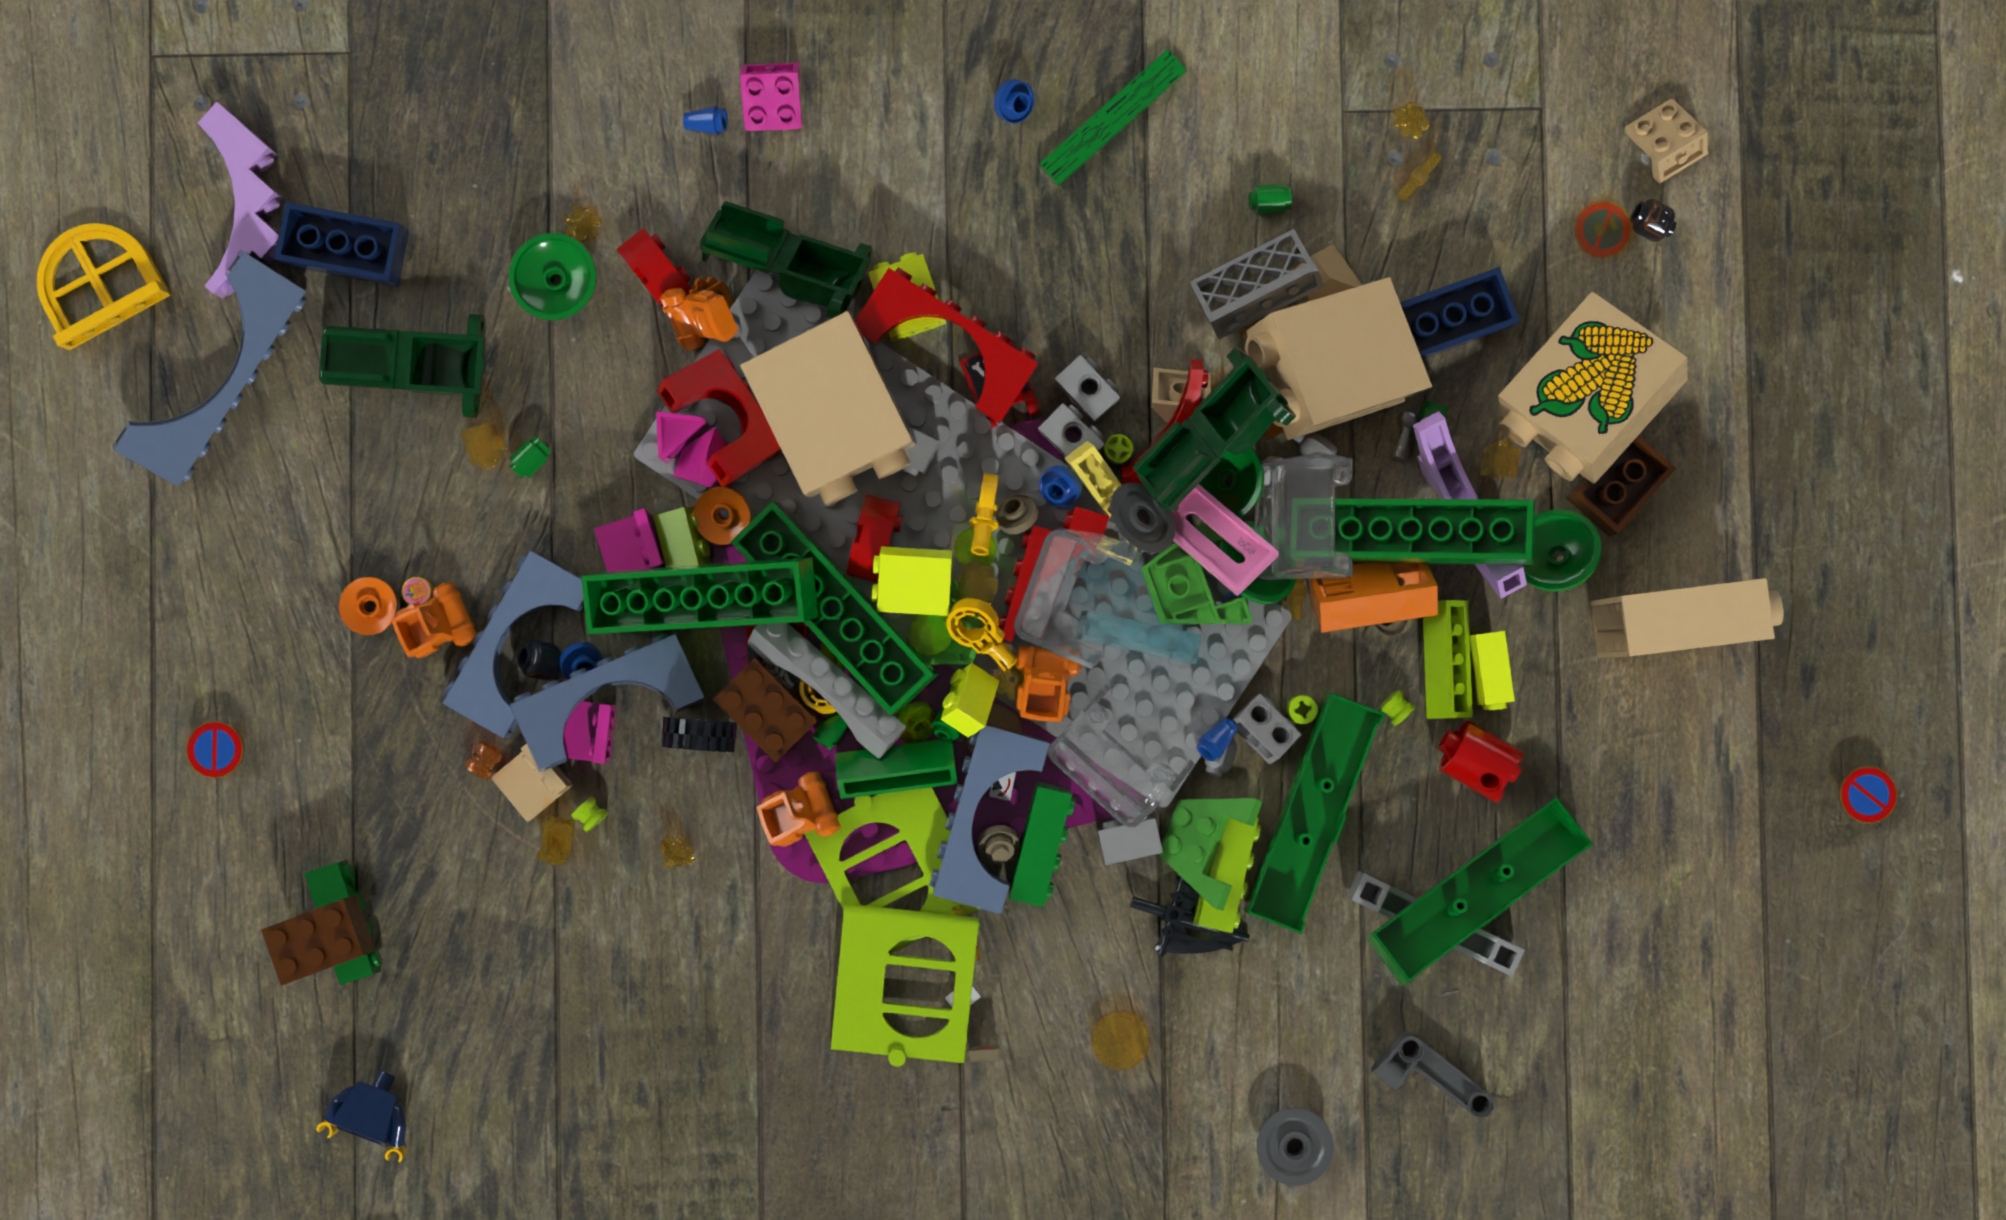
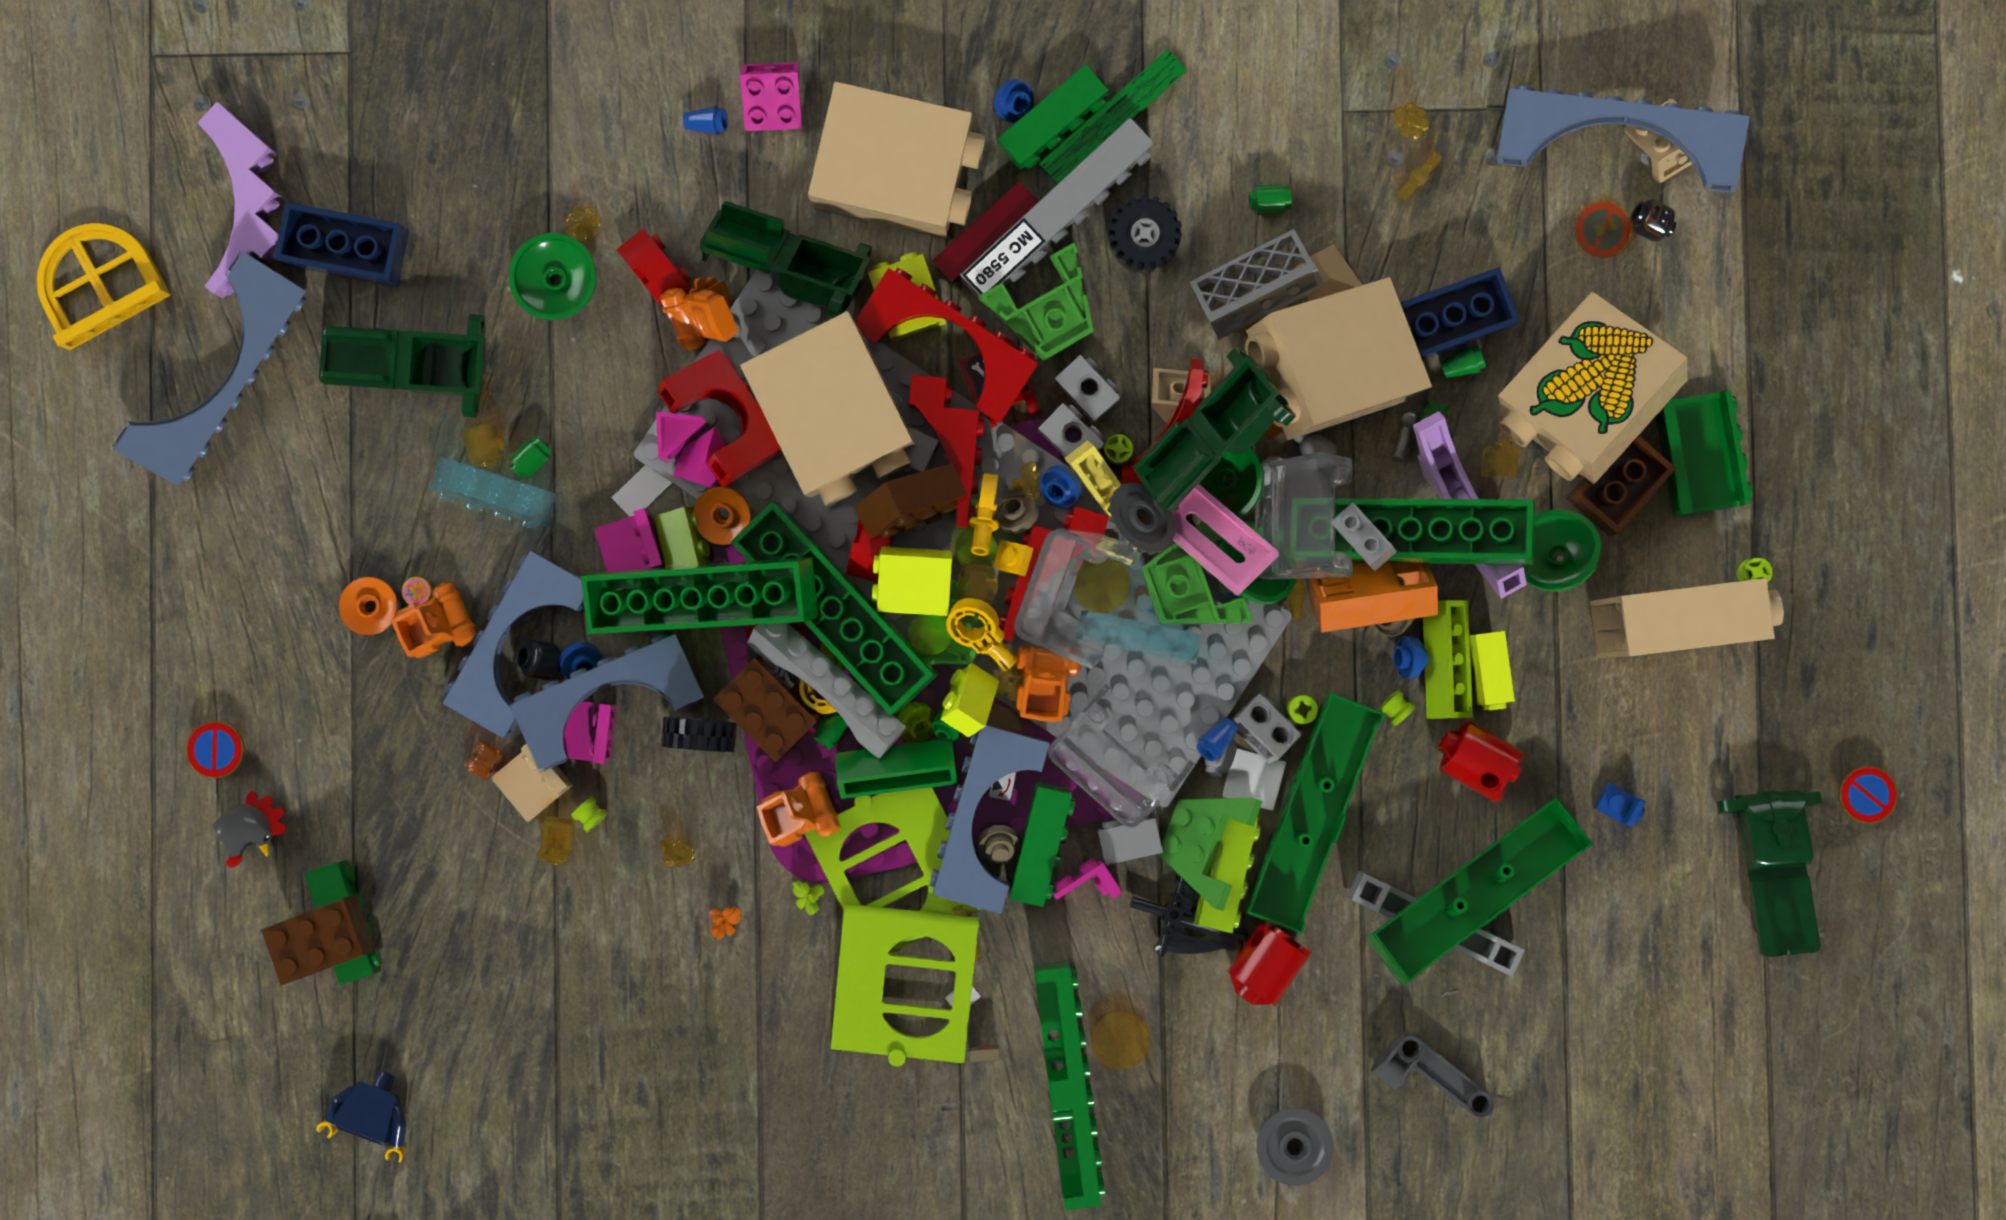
(249, 825): none -> dark grey piece
(492, 492): none -> clear light blue brick
(641, 490): none -> white sticker
(724, 921): none -> orange plant
(807, 896): none -> lime plant
(894, 160): none -> tan brick
(910, 501): none -> reddish brown brick
(956, 432): none -> red arch
(984, 232): none -> dark red slope
(1013, 558): none -> yellow bracket
(1028, 481): none -> clear yellow plant
(1052, 118): none -> green brick
(1052, 319): none -> bright green wing
(1059, 209): none -> light grey brick
(1068, 1092): none -> green piece
(1102, 586): none -> clear yellow tile
(1103, 880): none -> dark pink bracket
(1156, 224): none -> black wheel
(1254, 778): none -> white sticker
(1267, 965): none -> red cylinder
(1363, 536): none -> light grey brick
(1410, 657): none -> blue plate
(1464, 363): none -> green cone
(1620, 805): none -> blue bracket
(1704, 446): none -> green panel
(1708, 138): none -> sand blue arch
(1759, 569): none -> lime wheel
(1776, 857): none -> dark green piece

